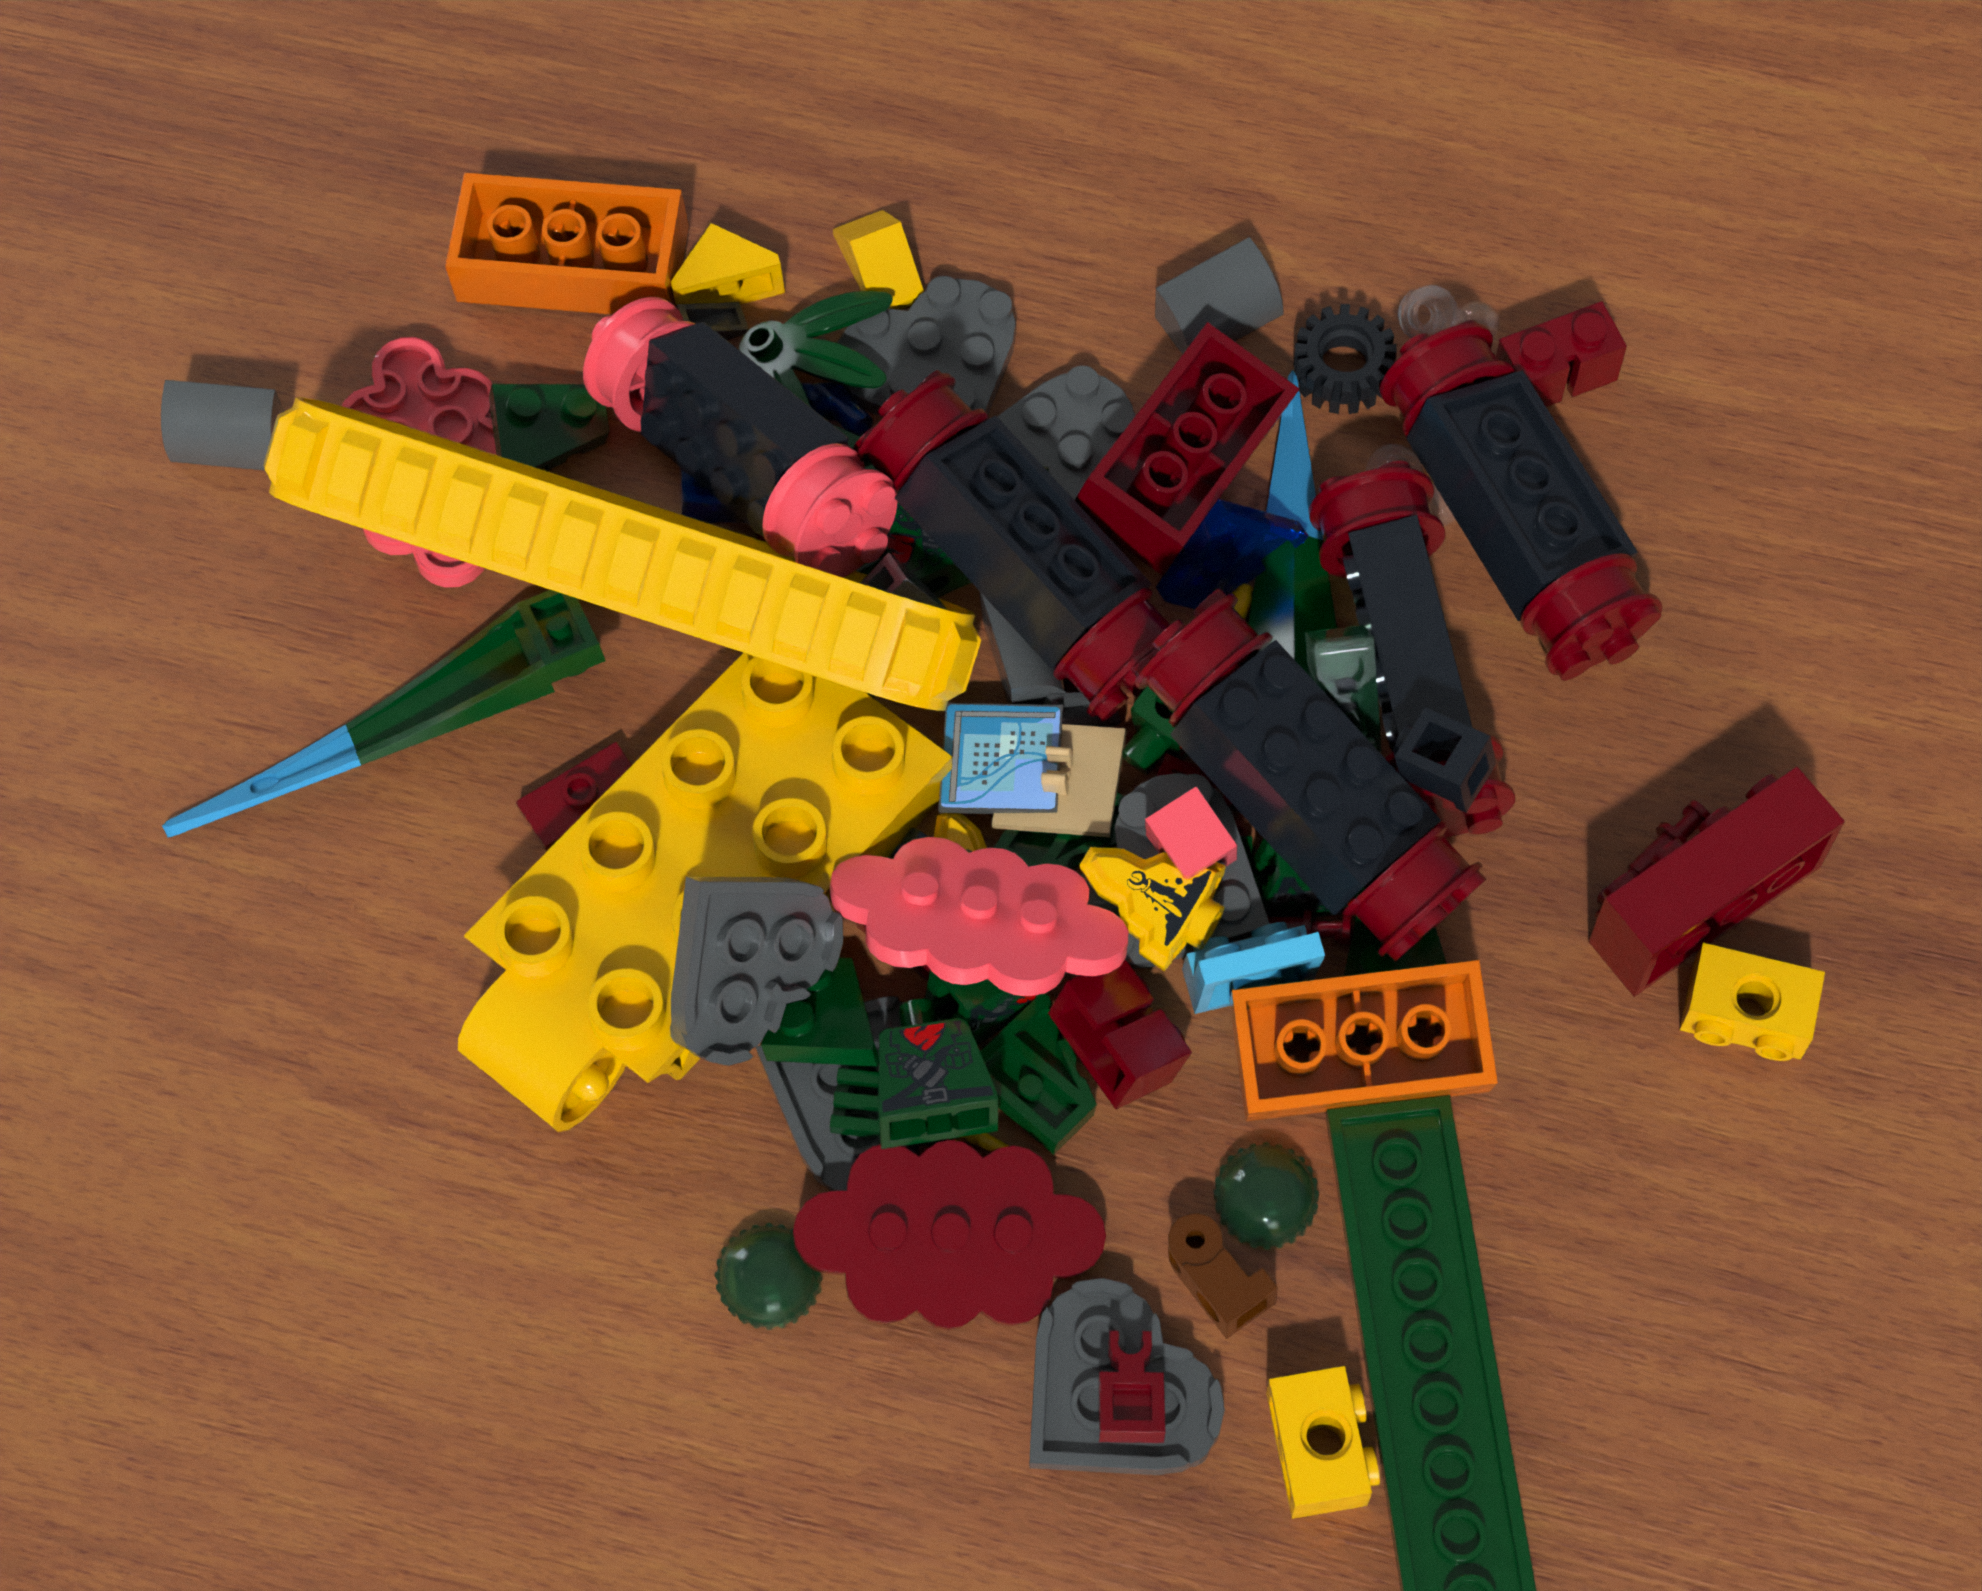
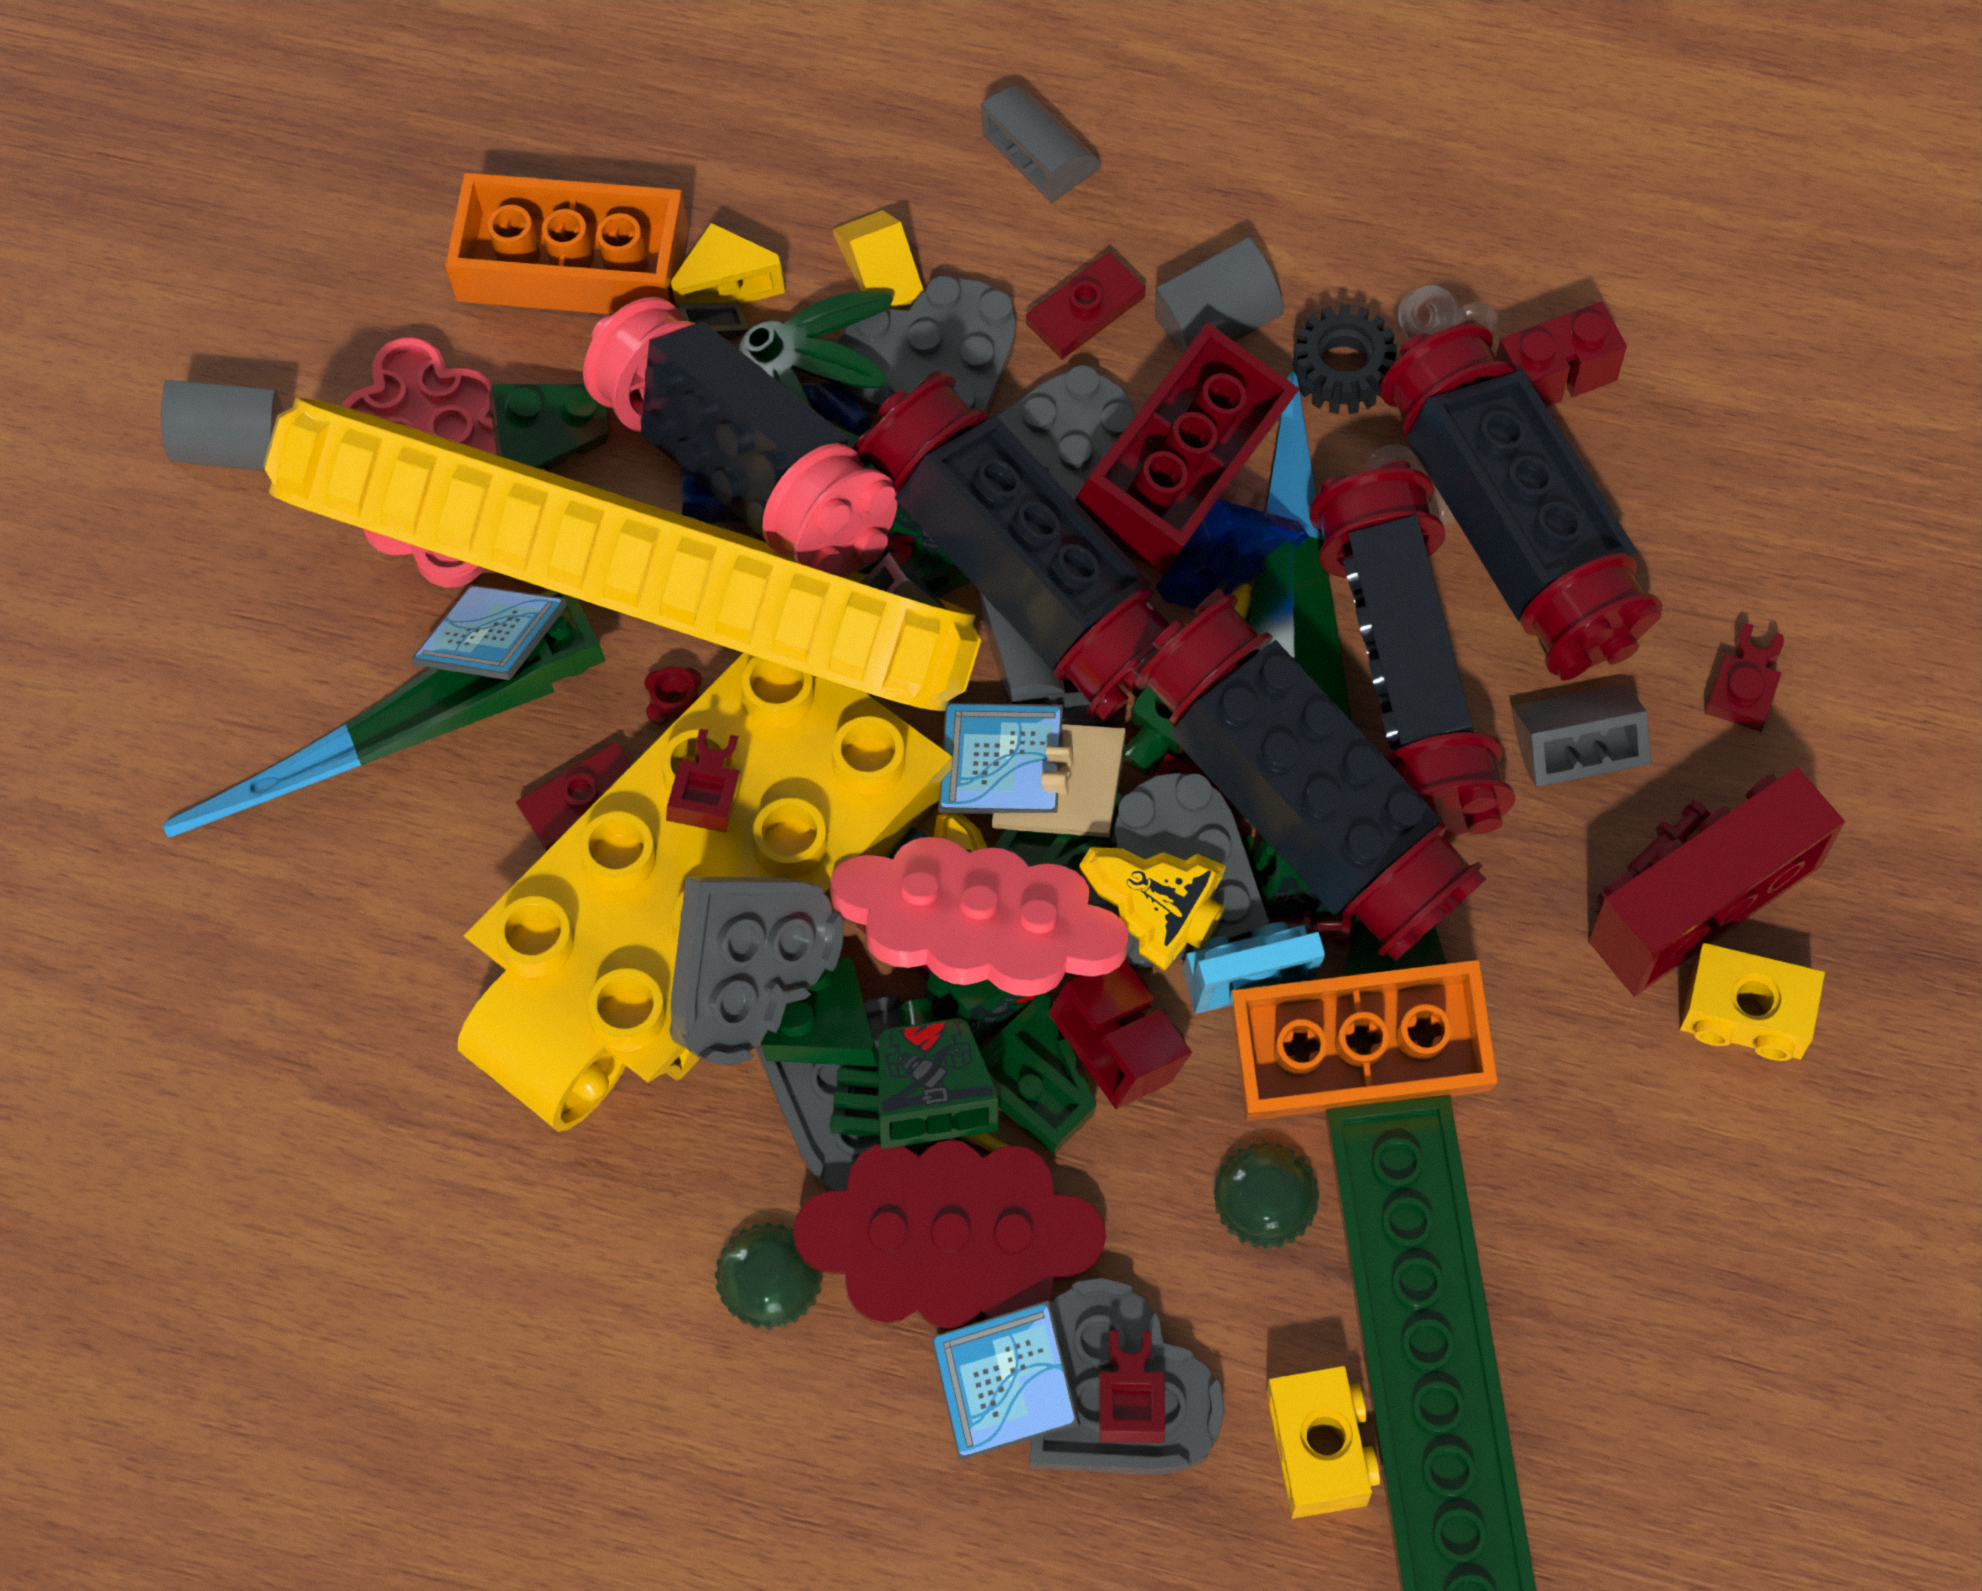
(489, 632): none -> piece
(662, 684): none -> dark red plate
(706, 788): none -> dark red plate
(1005, 1381): none -> piece
(1036, 142): none -> dark grey brick
(1085, 305): none -> dark red plate
(1190, 834): coral panel -> none
(1215, 1277): reddish brown leg -> none
(1345, 669): clear green piece -> none
(1439, 739): black brick -> none
(1582, 735): none -> dark grey brick
(1745, 683): none -> dark red plate

